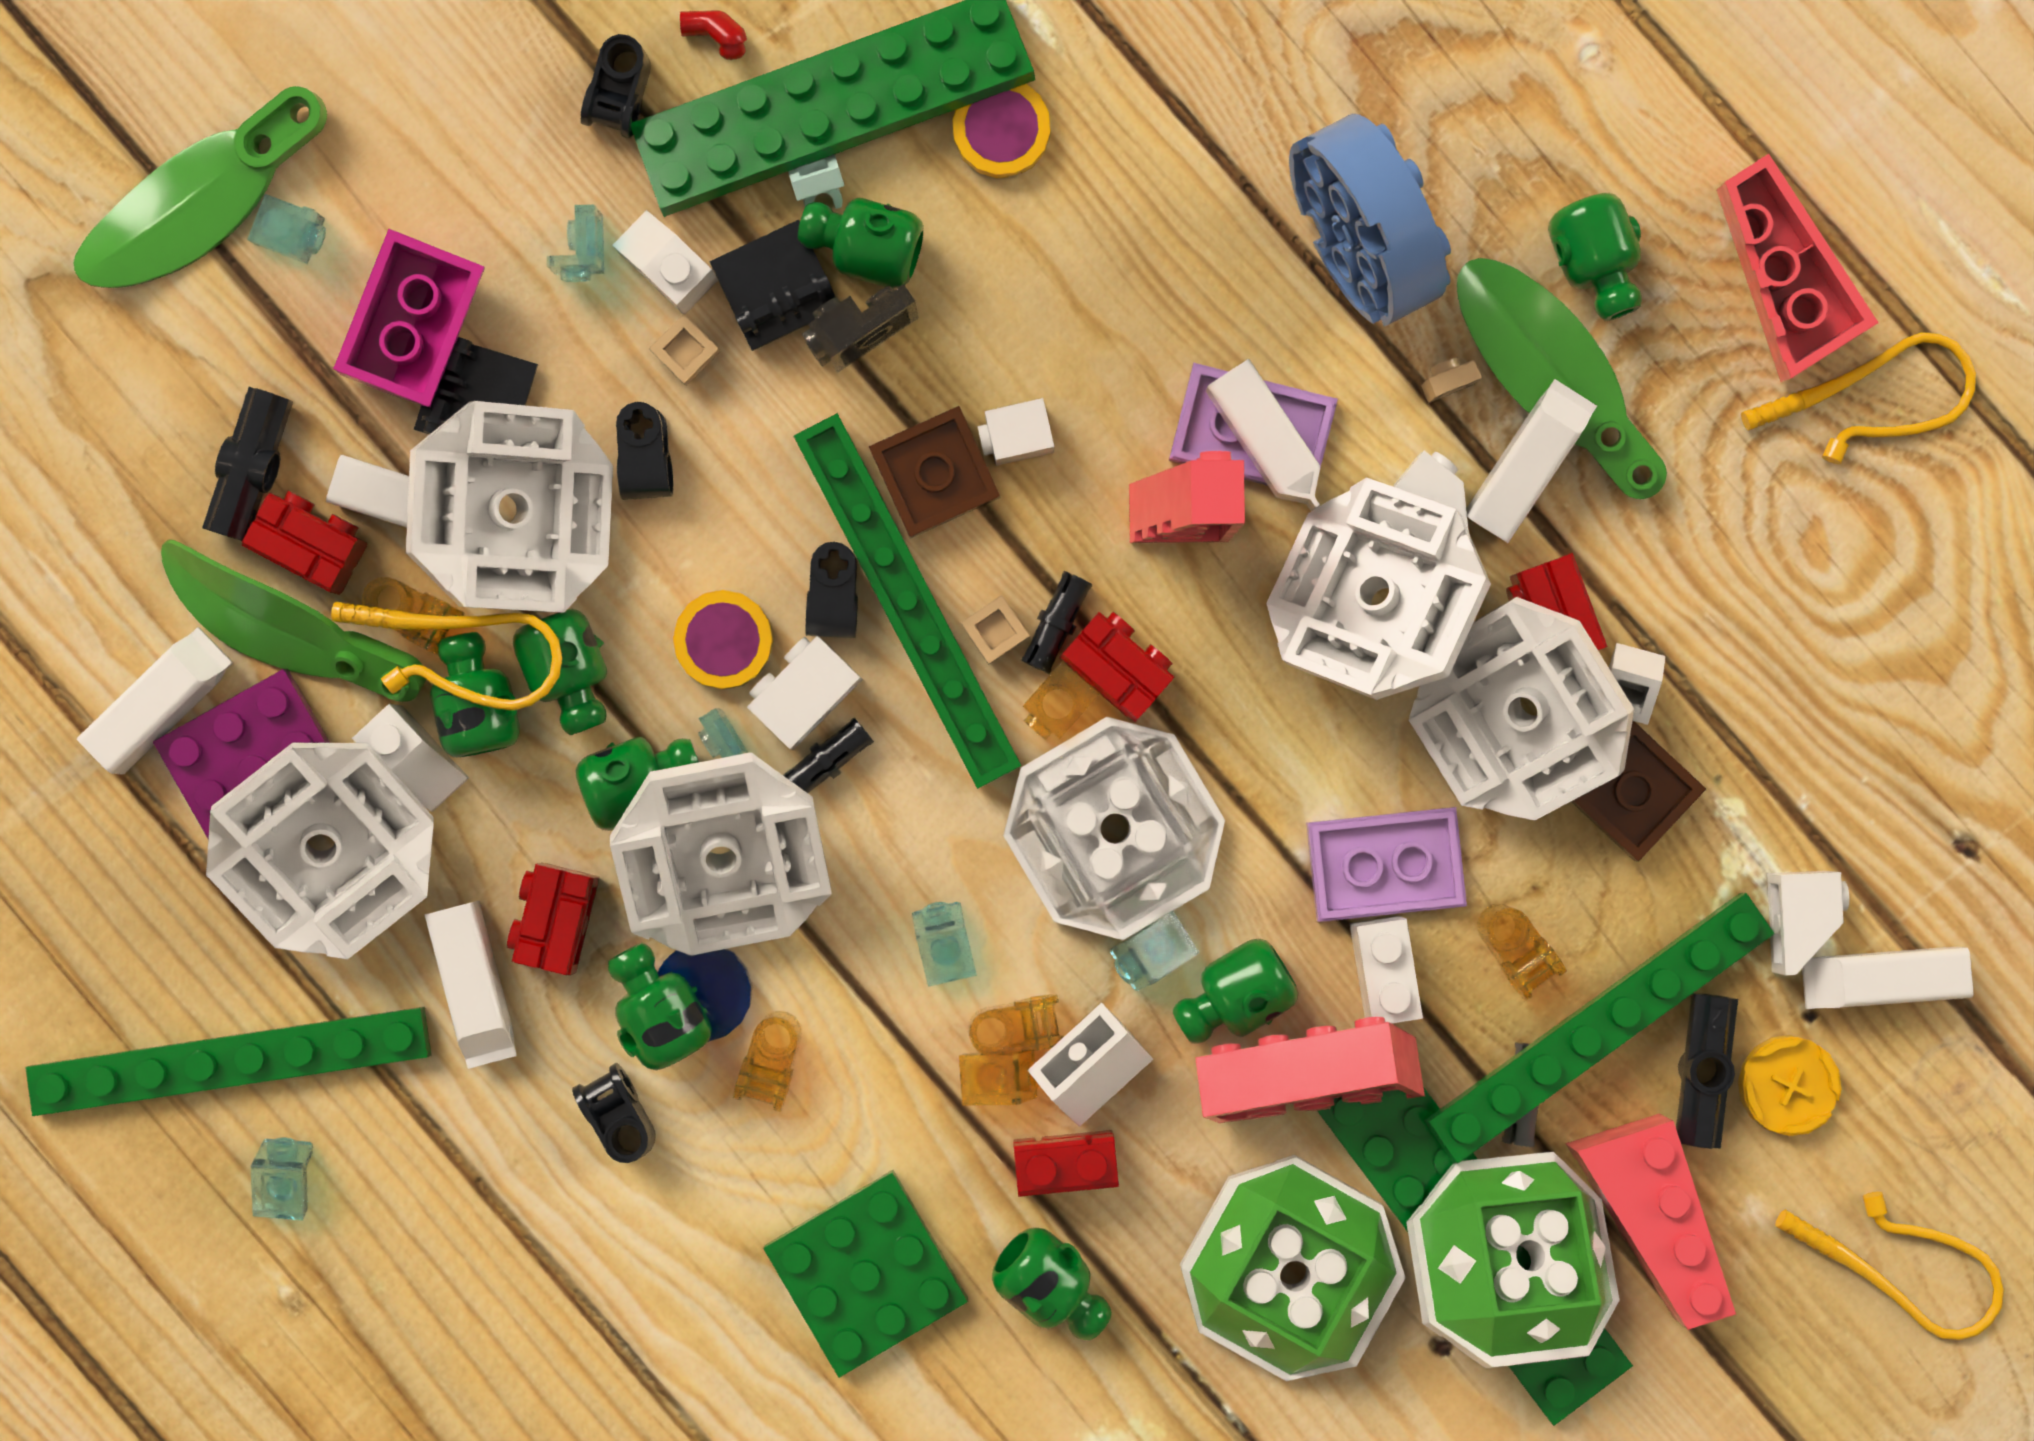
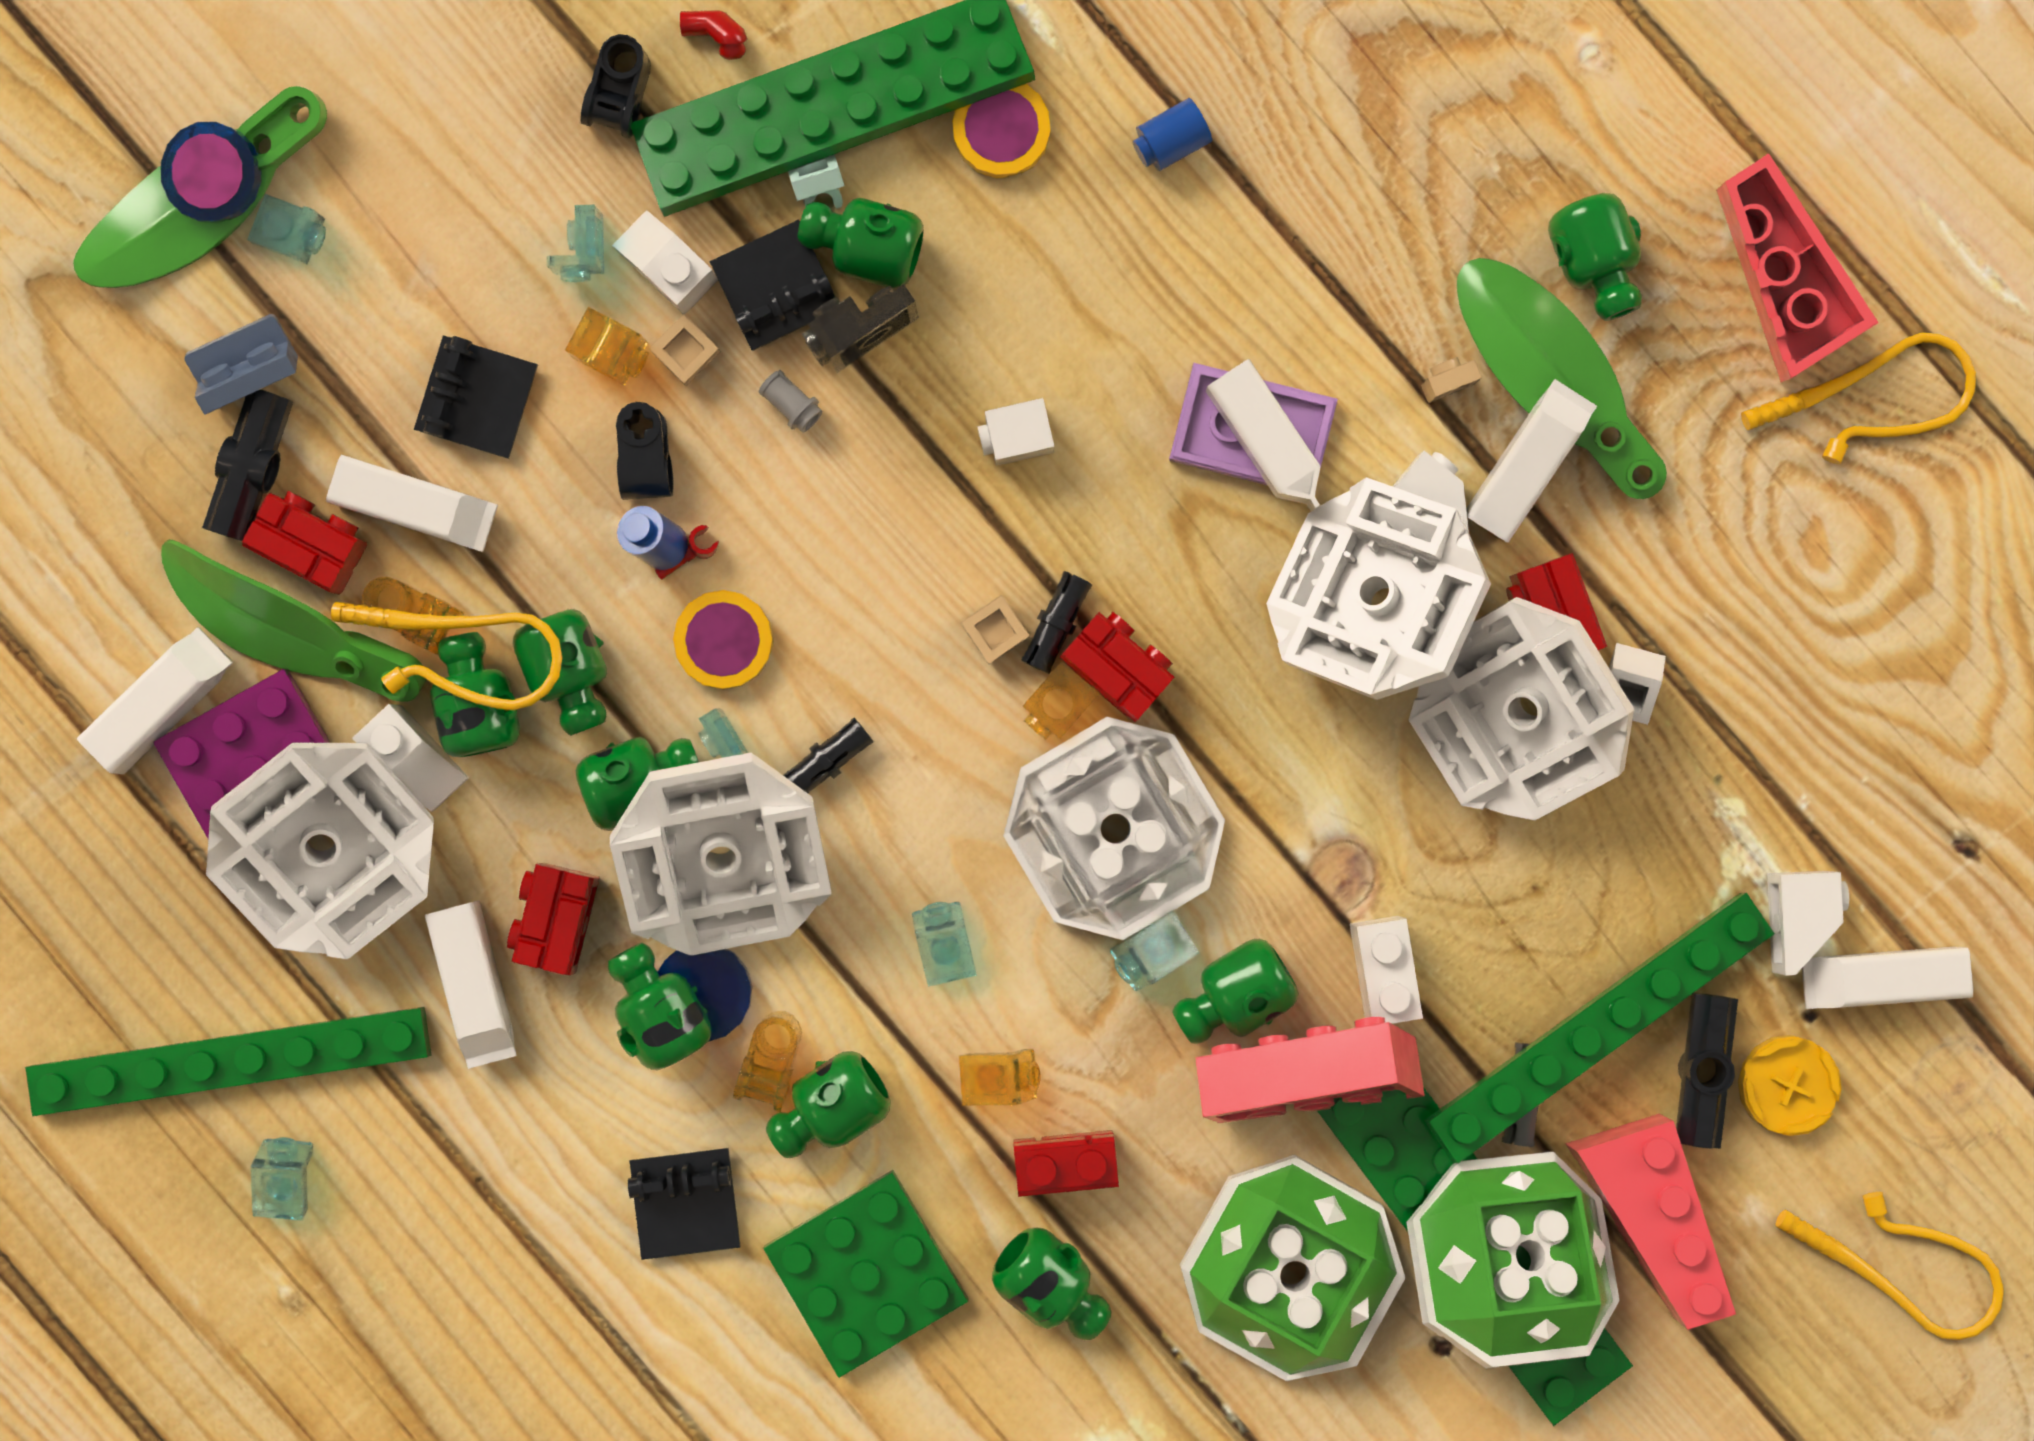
(210, 172): none -> tile
(241, 363): none -> sand blue bracket
(408, 319): dark pink slope -> none
(560, 498): white piece -> none
(608, 347): none -> clear yellow brick
(615, 1111): black piece -> none
(652, 537): none -> brick
(684, 1203): none -> black hinge
(692, 551): none -> red hand
(791, 401): none -> light grey pin
(803, 691): white brick -> none
(831, 1105): none -> green piece
(832, 602): black piece -> none
(907, 600): green plate -> none
(934, 472): reddish brown plate -> none
(1020, 1025): clear yellow piece -> none
(1090, 1065): white brick -> none
(1172, 135): none -> blue brick
(1189, 502): coral wedge -> none
(1370, 218): medium blue brick -> none
(1386, 864): lavender tile -> none
(1525, 955): clear yellow piece -> none
(1643, 798): reddish brown plate -> none

